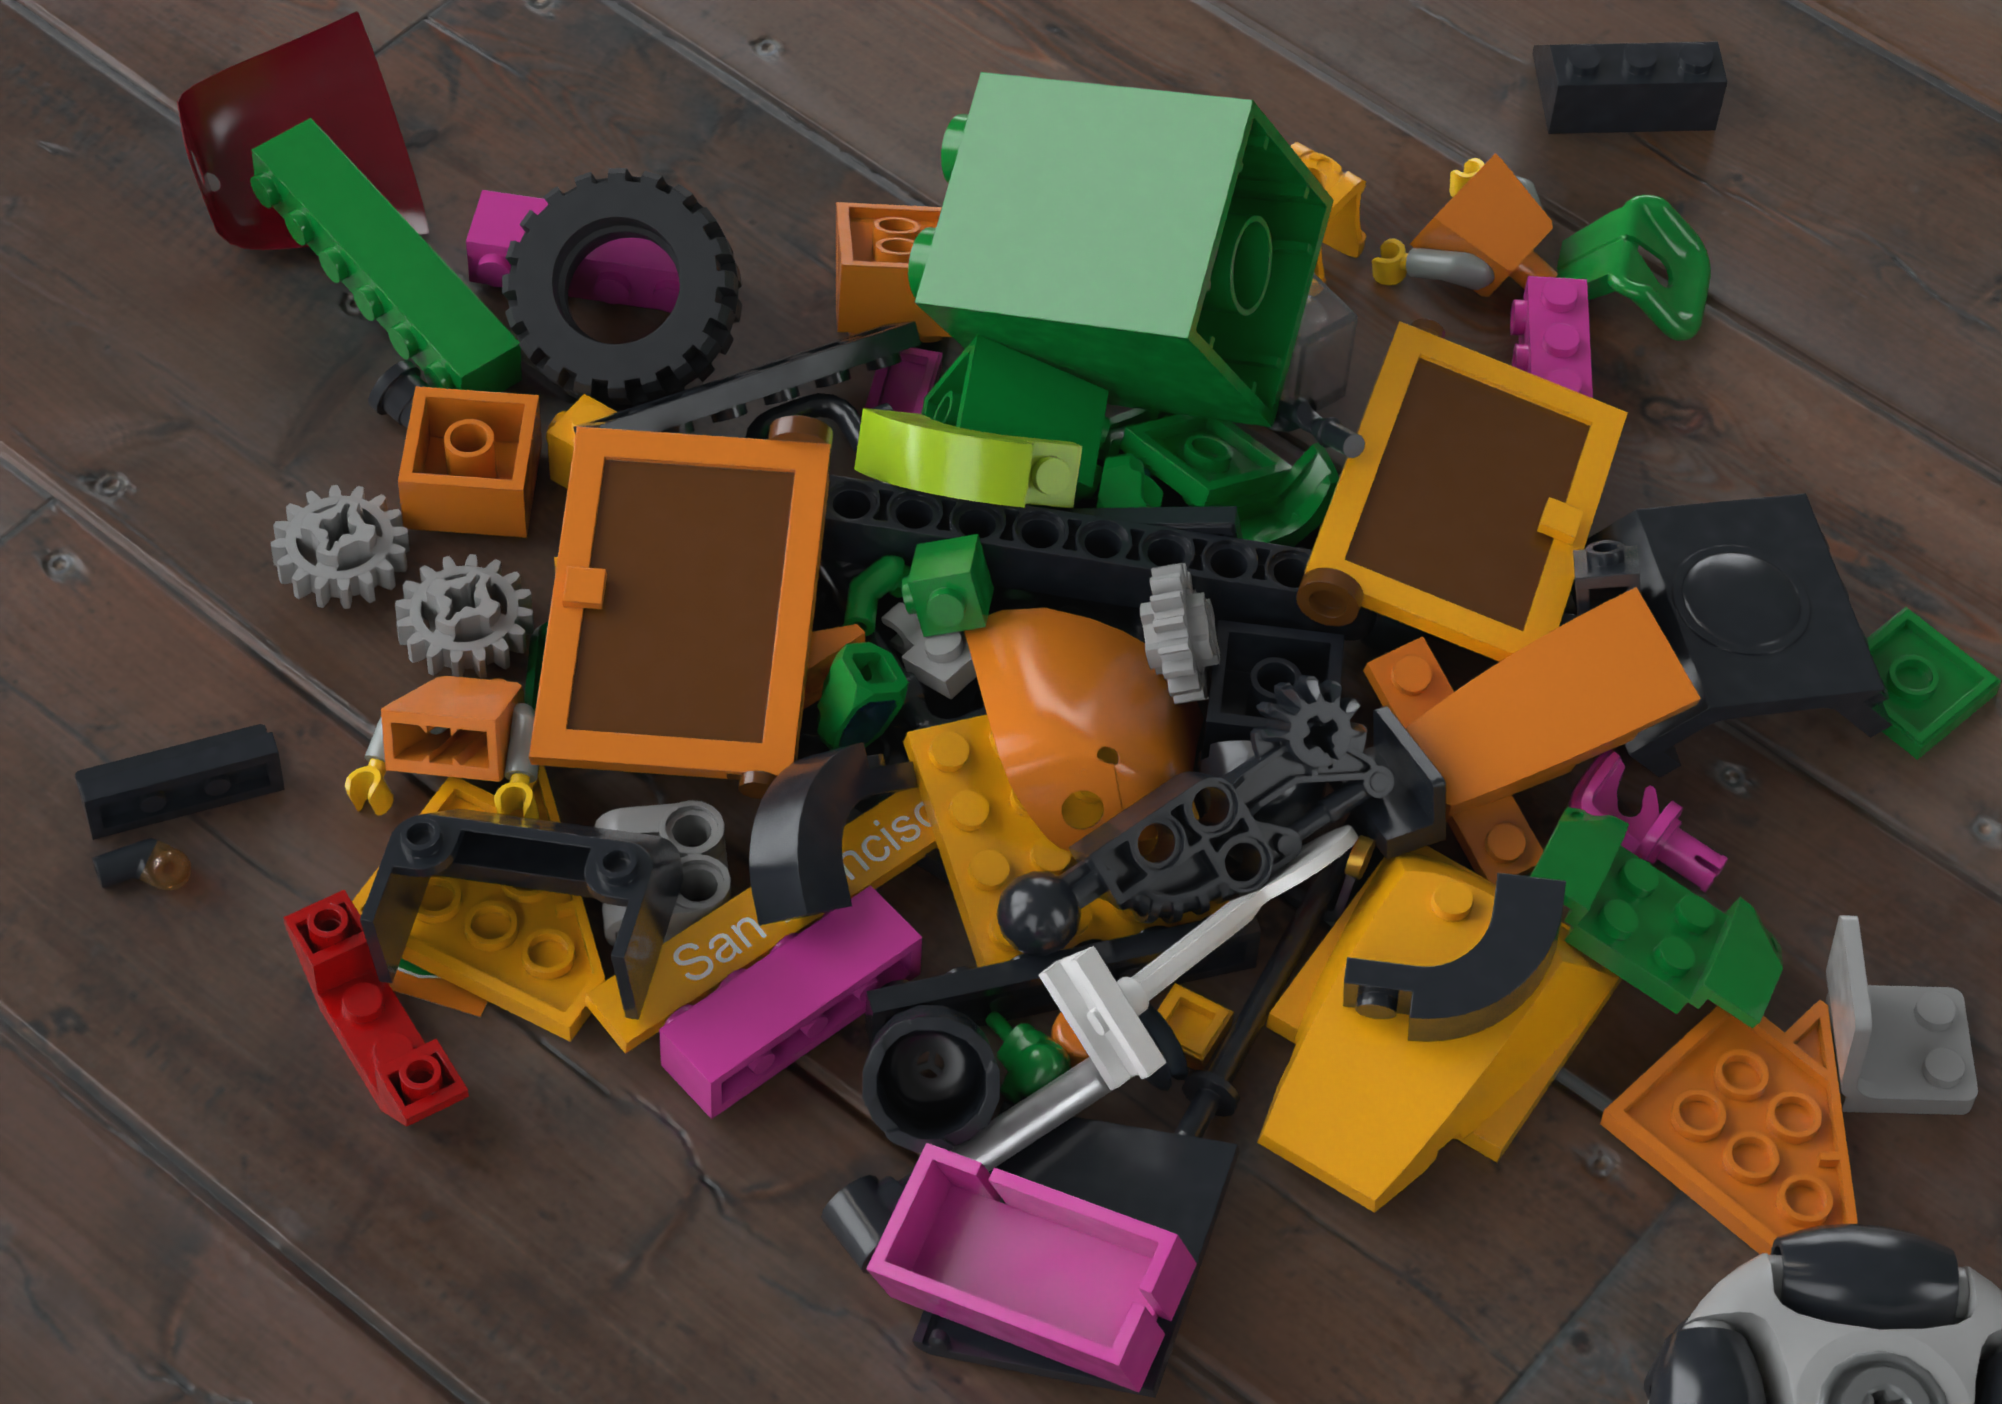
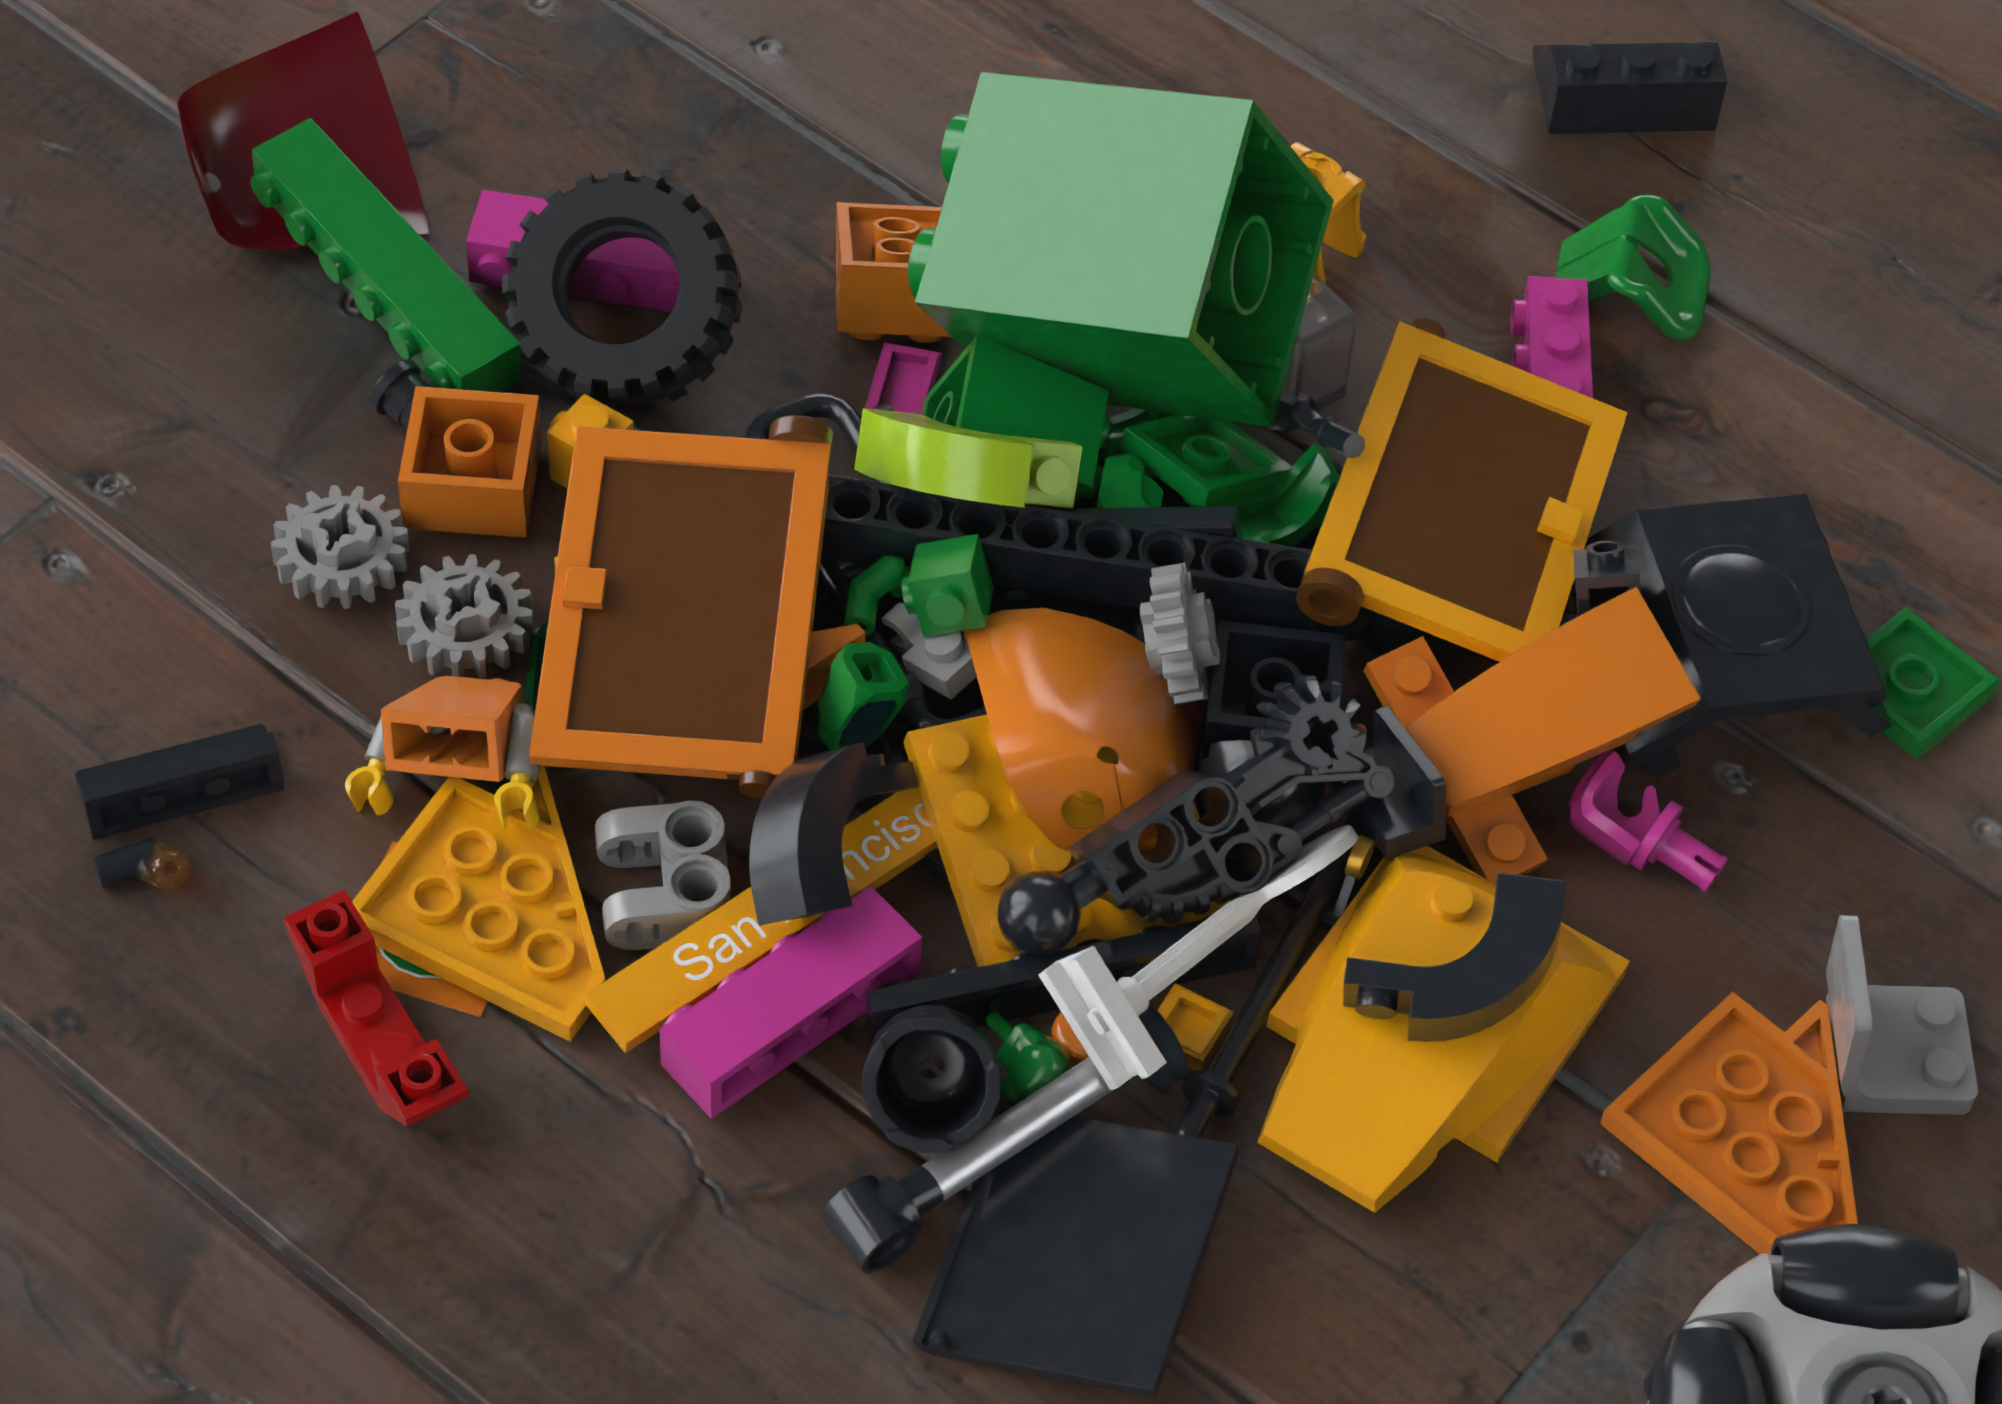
(531, 854): black windscreen -> none
(773, 381): black plate -> none
(1032, 1270): dark pink piece -> none
(1477, 235): orange torso -> none
(1654, 927): green piece -> none

